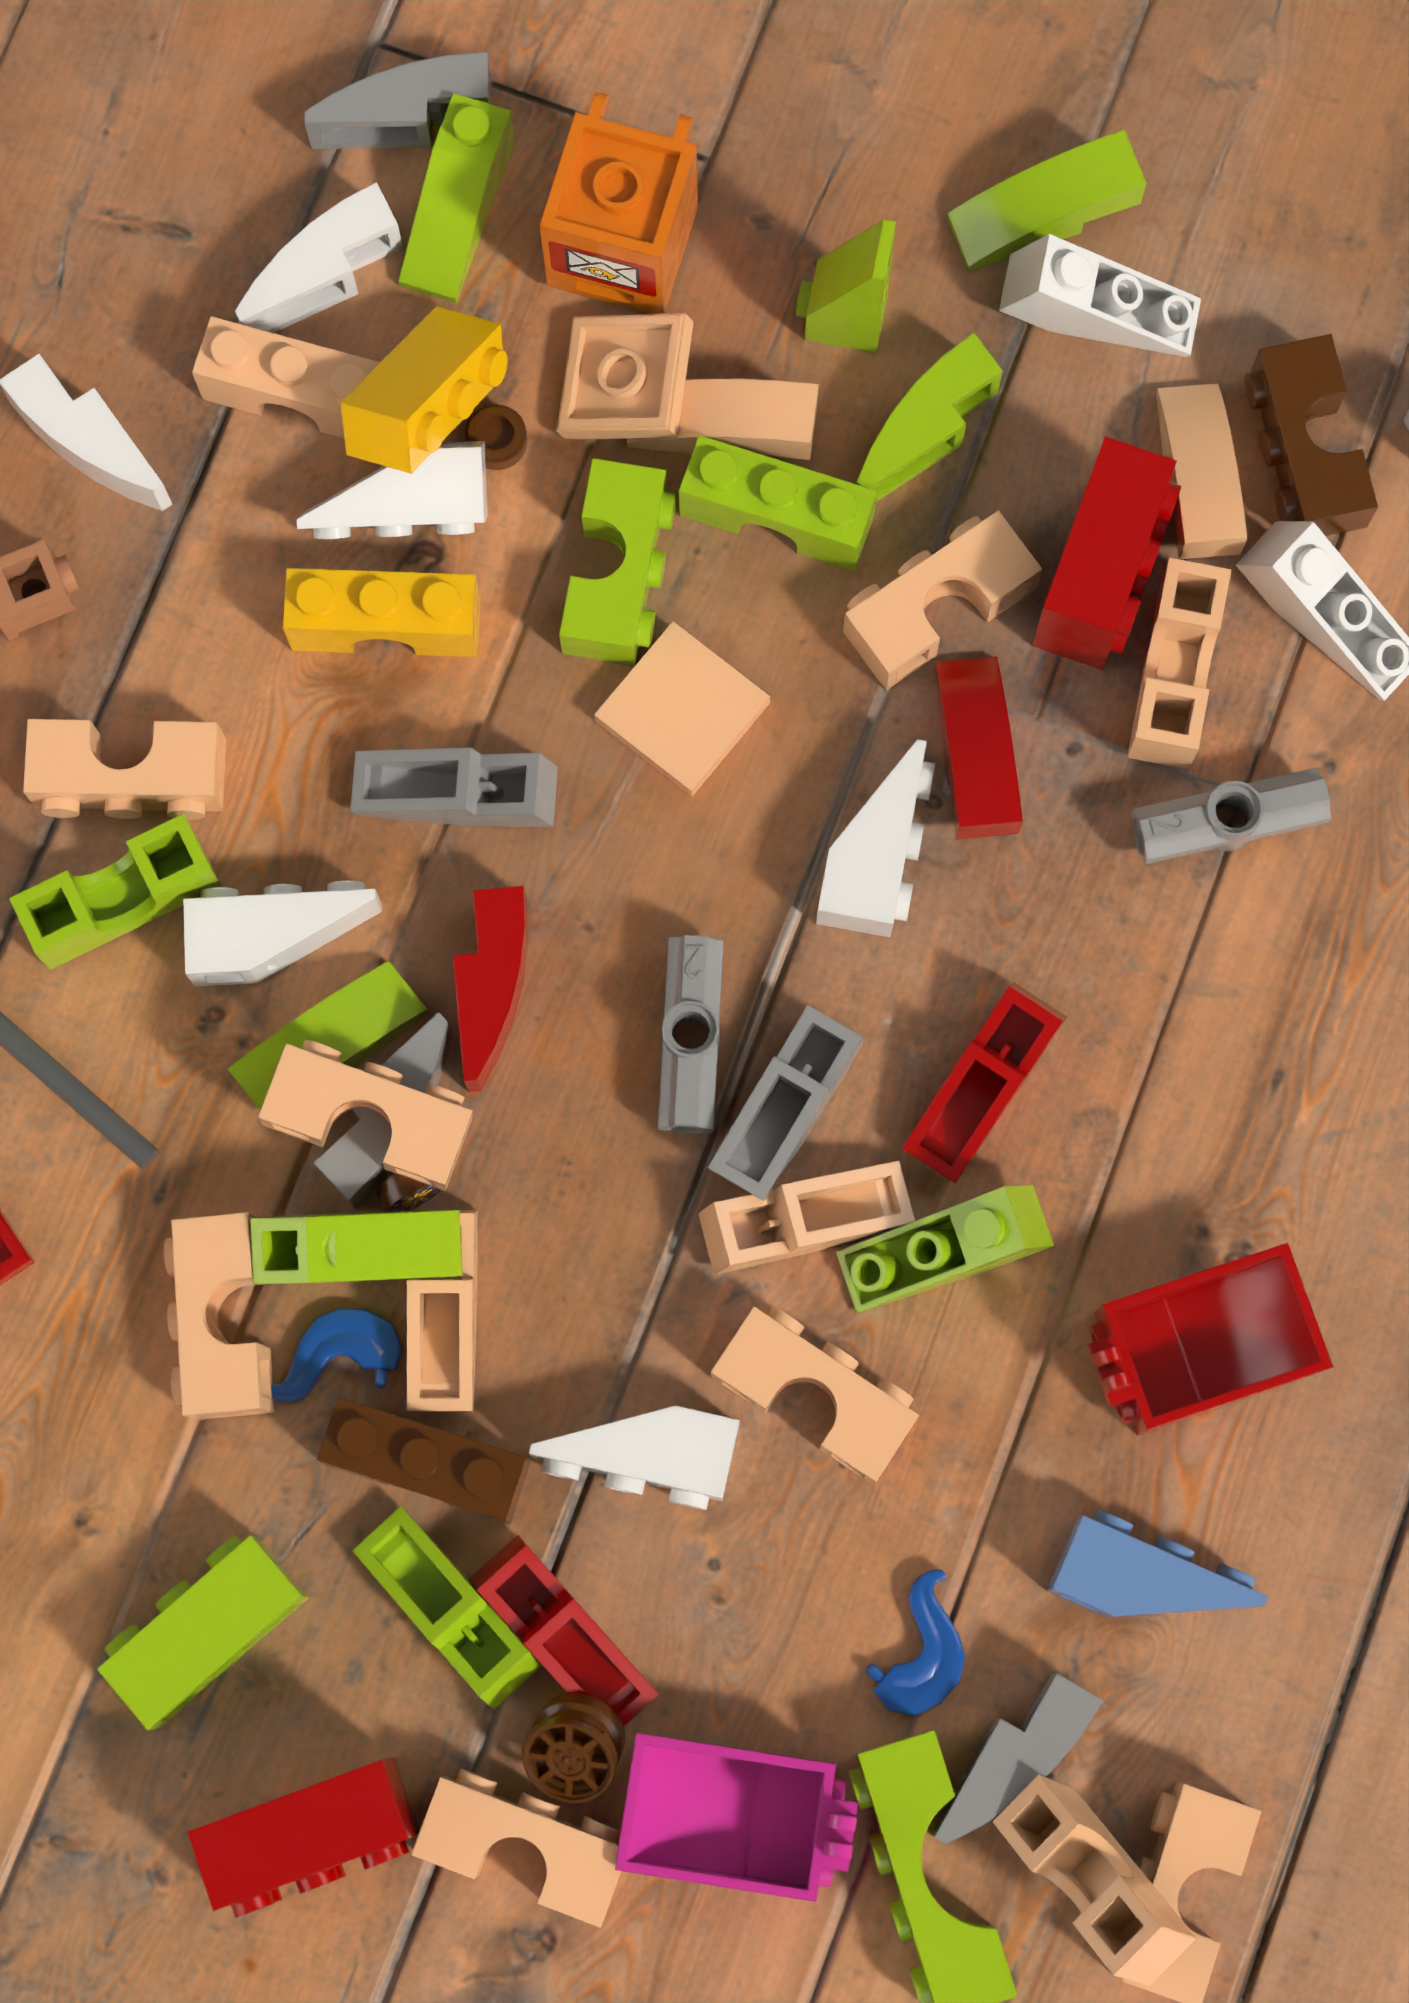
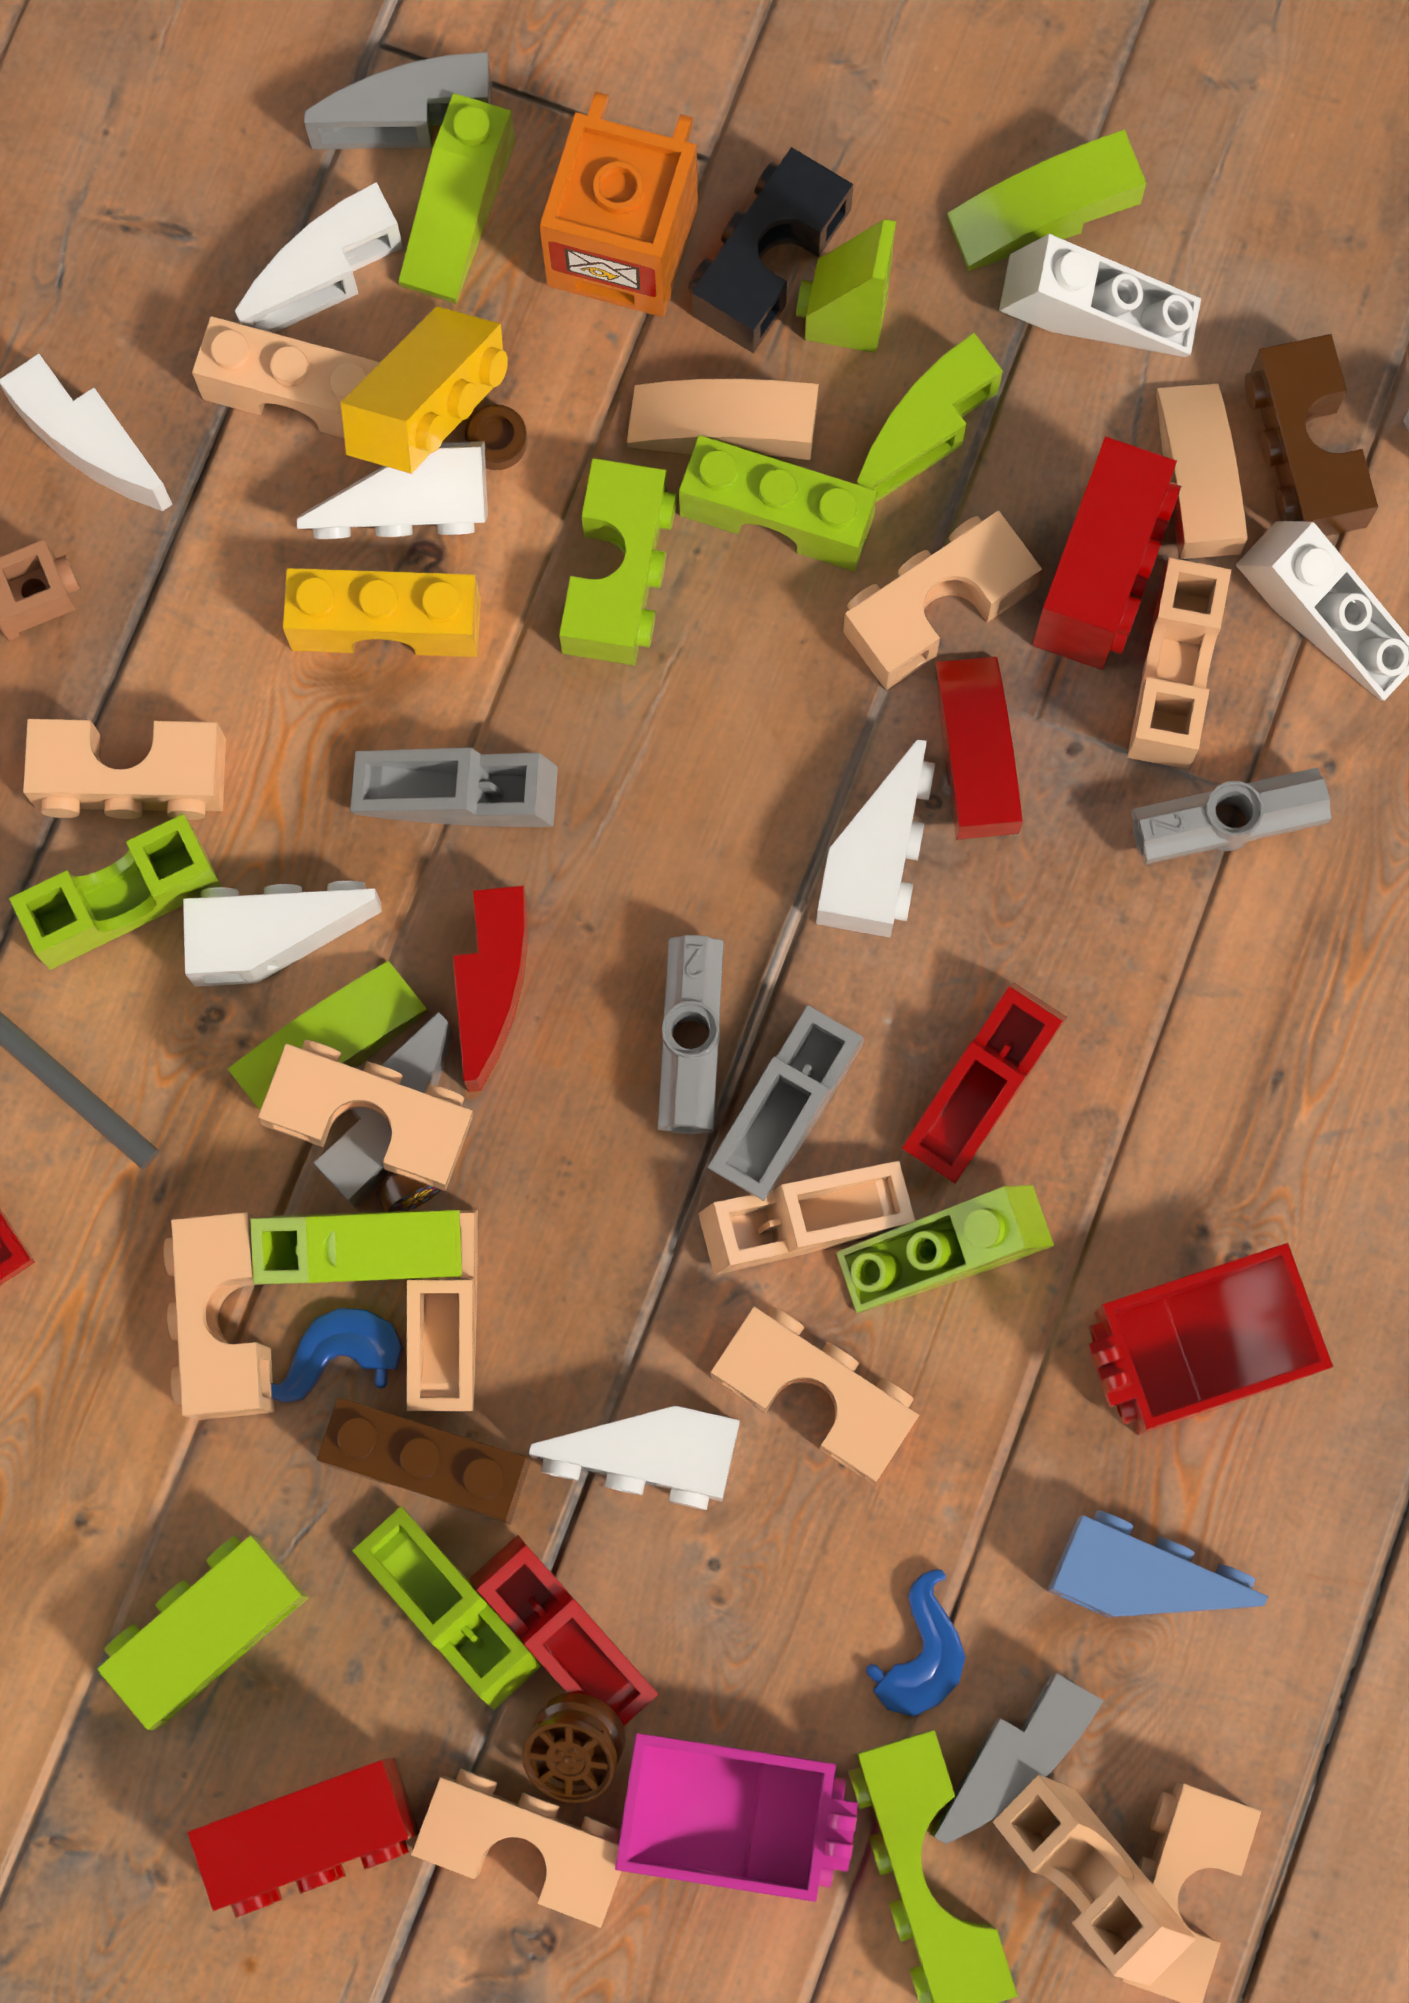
(625, 376): light nougat tile -> none
(682, 709): light nougat tile -> none
(794, 205): none -> black arch

